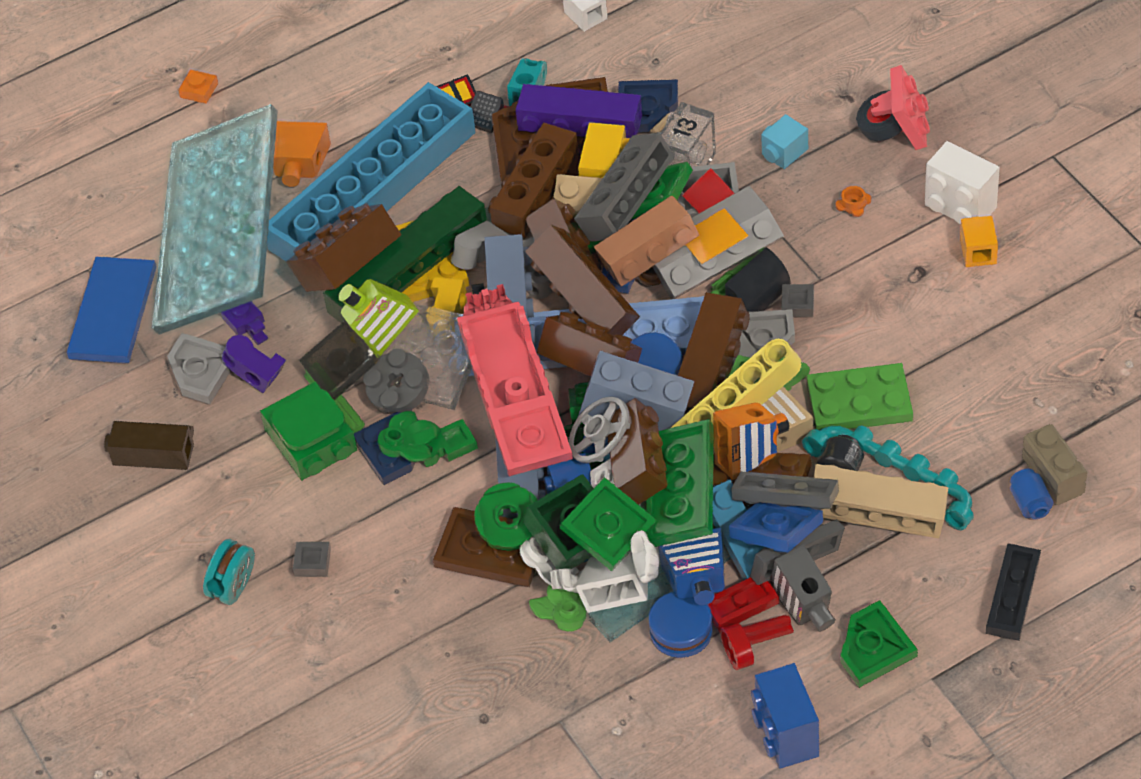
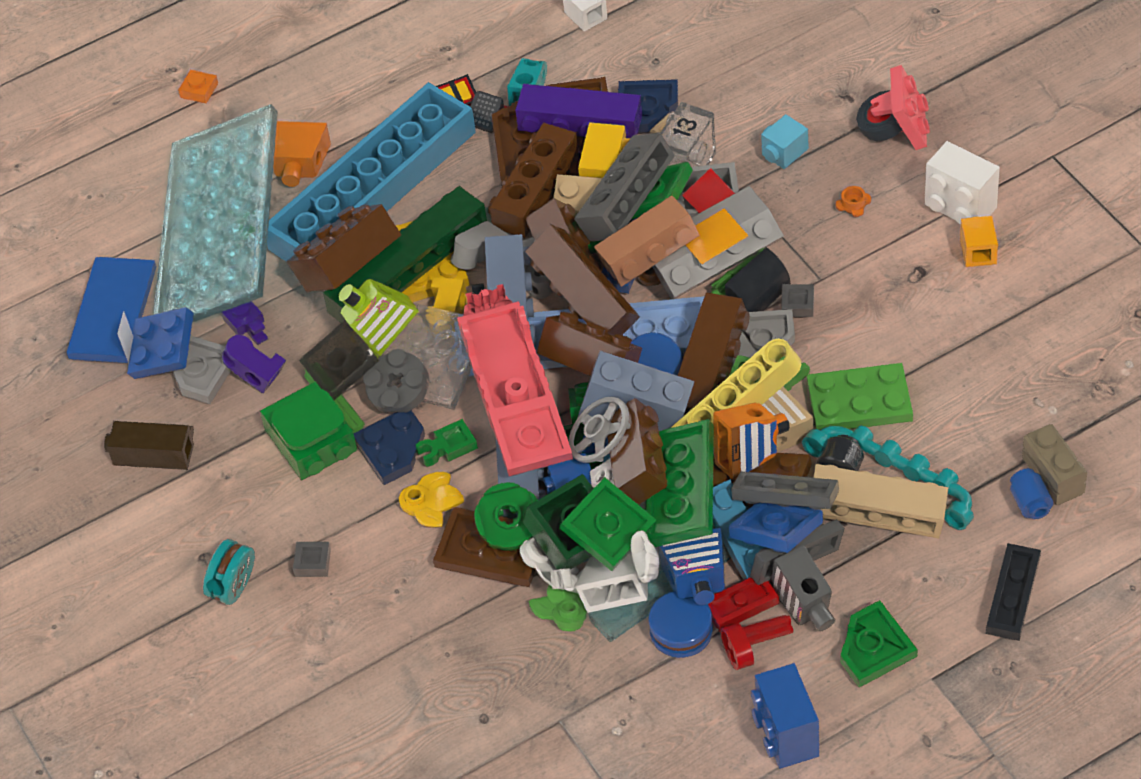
(125, 336): none -> white sticker
(160, 343): none -> blue plate
(408, 437): green plate -> none
(433, 497): none -> yellow plate

